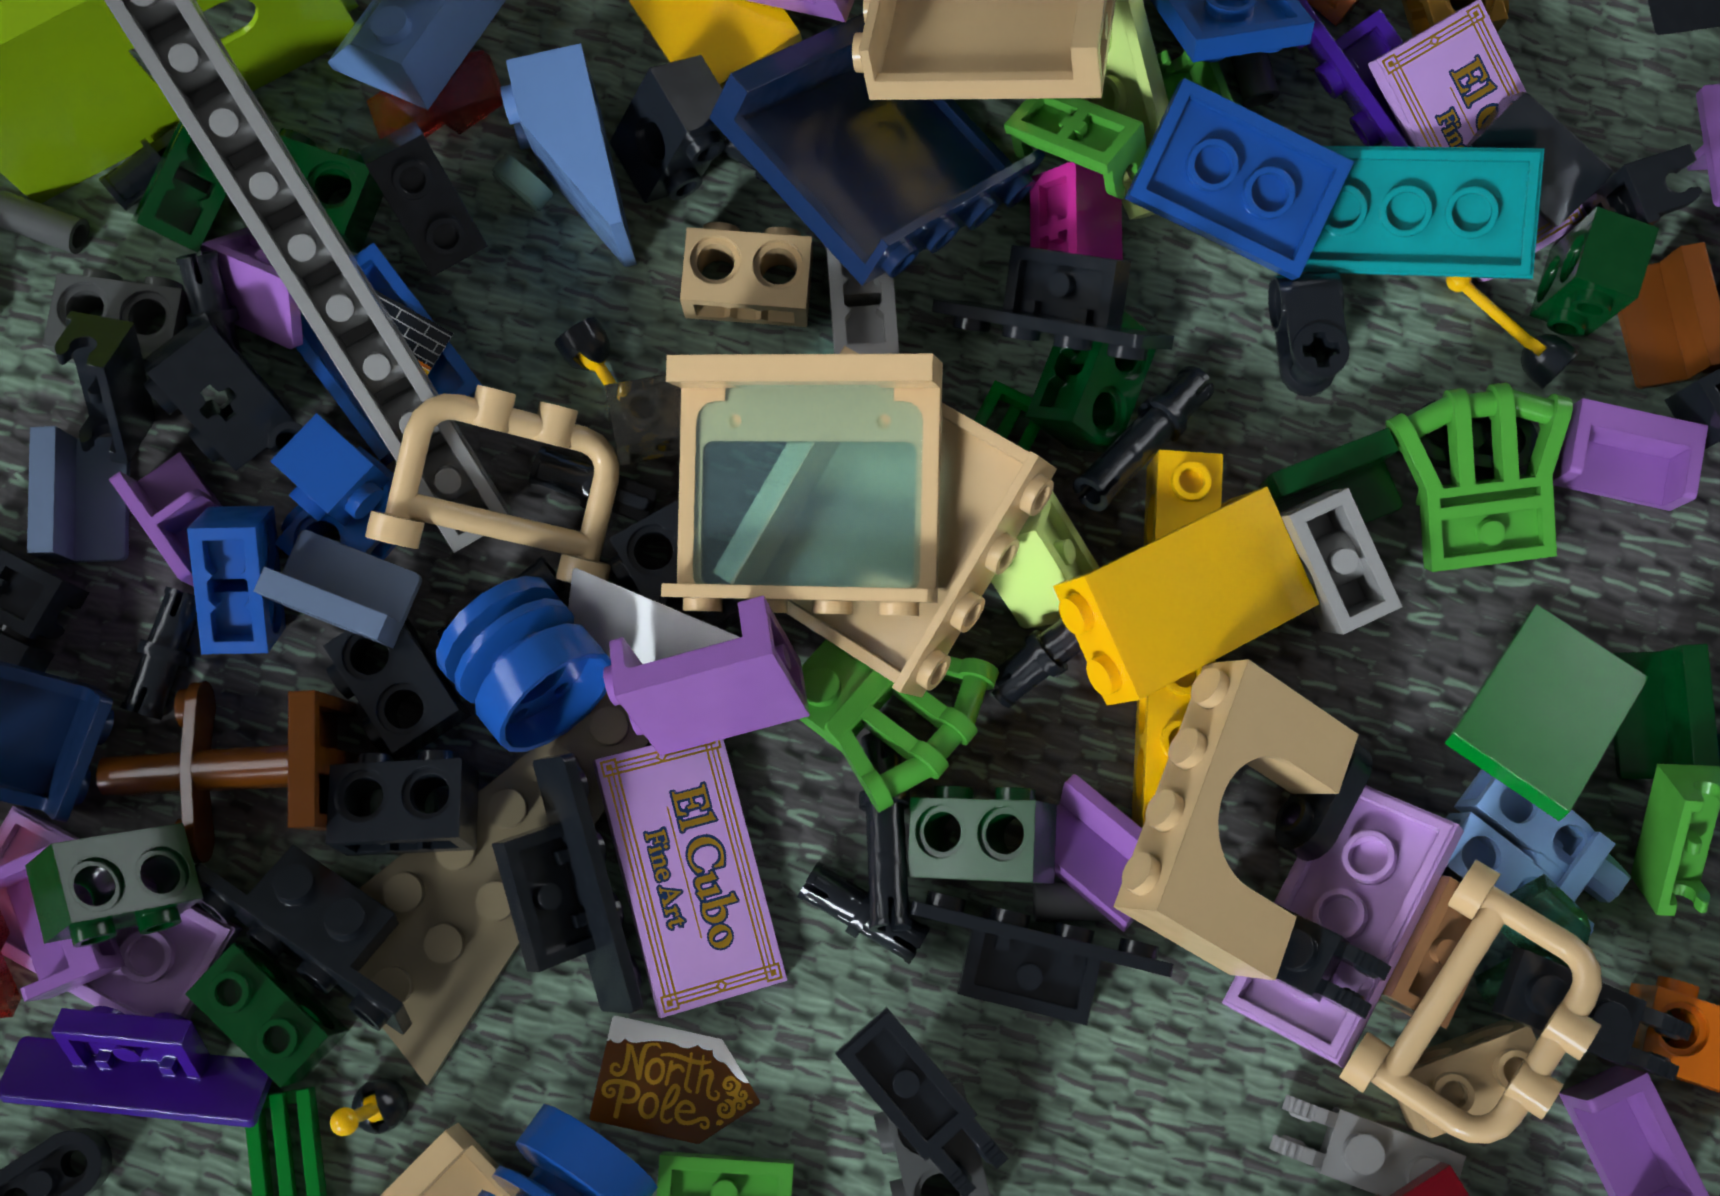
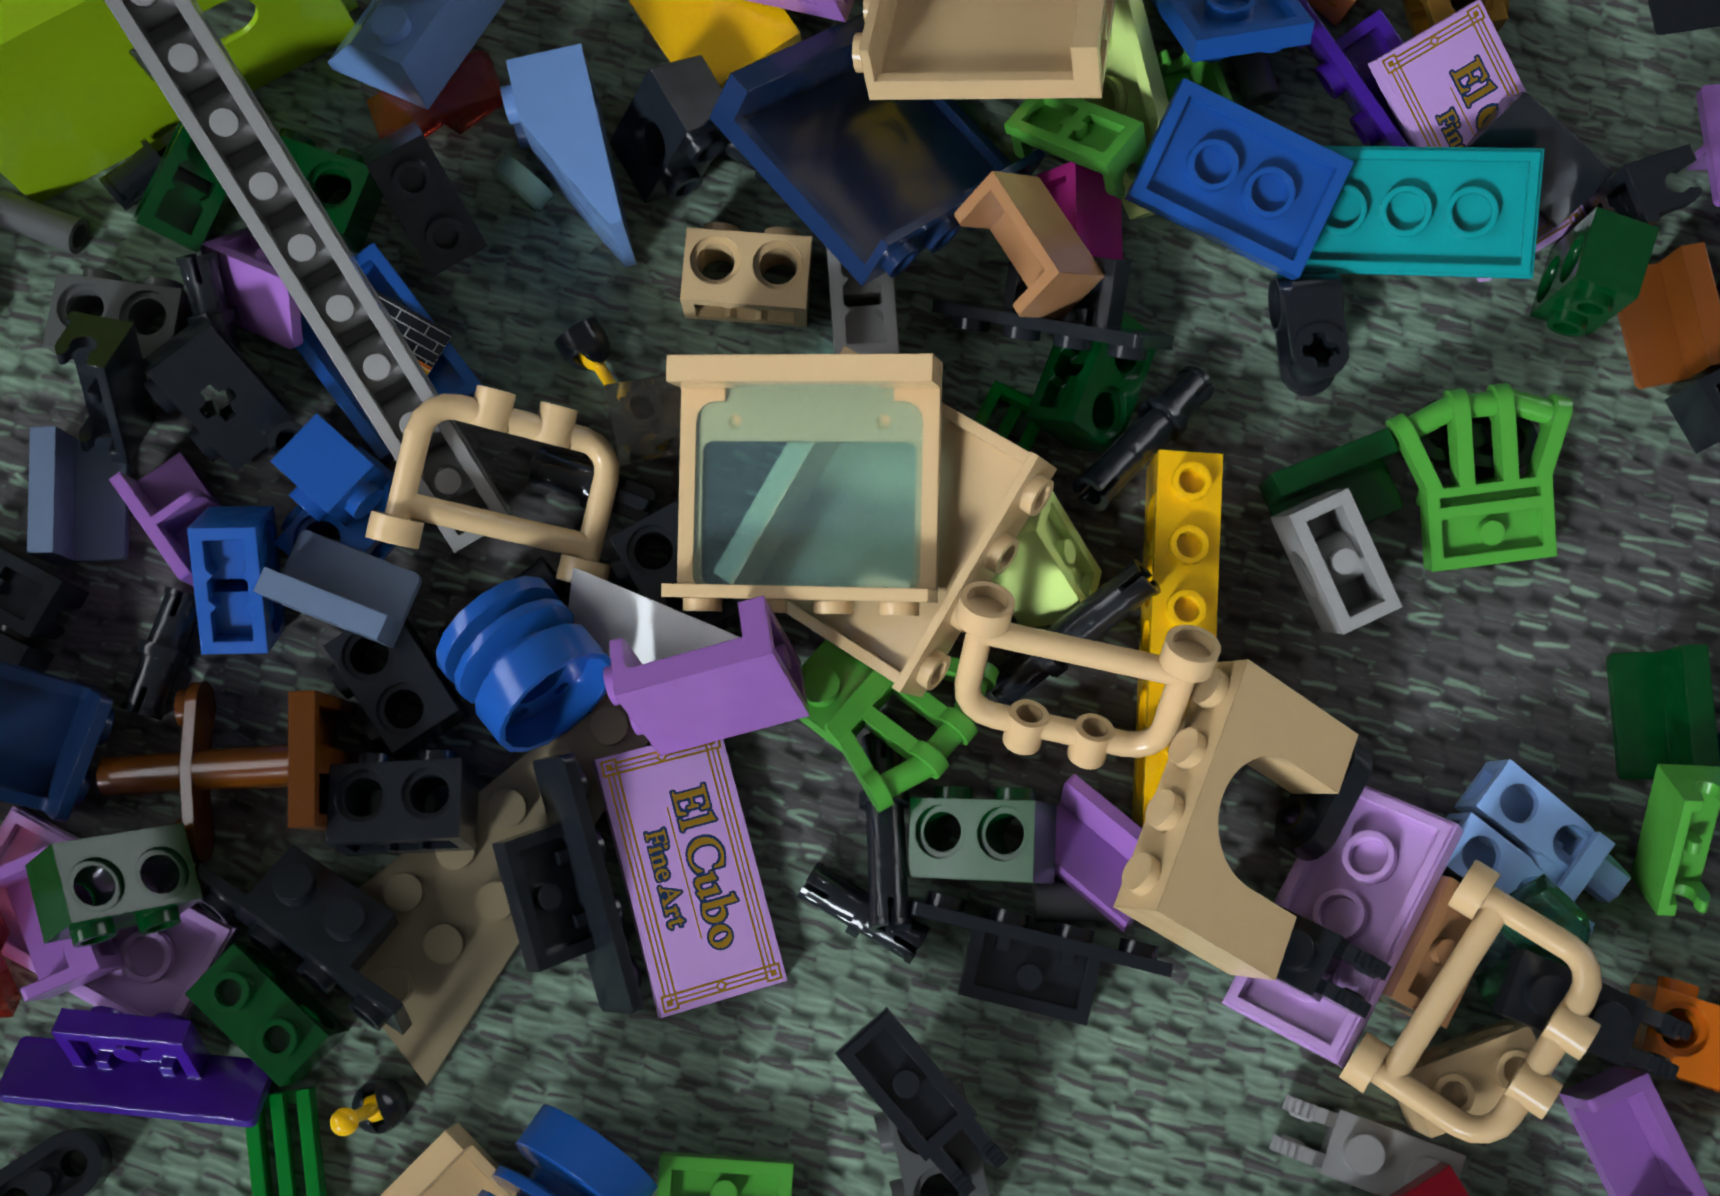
(669, 1082): sticker -> none
(986, 616): none -> tan bar
(1035, 240): none -> medium nougat panel
(1186, 598): yellow panel -> none
(1542, 356): hinge -> none
(1547, 712): green tile -> none
(1631, 455): medium lavender panel -> none

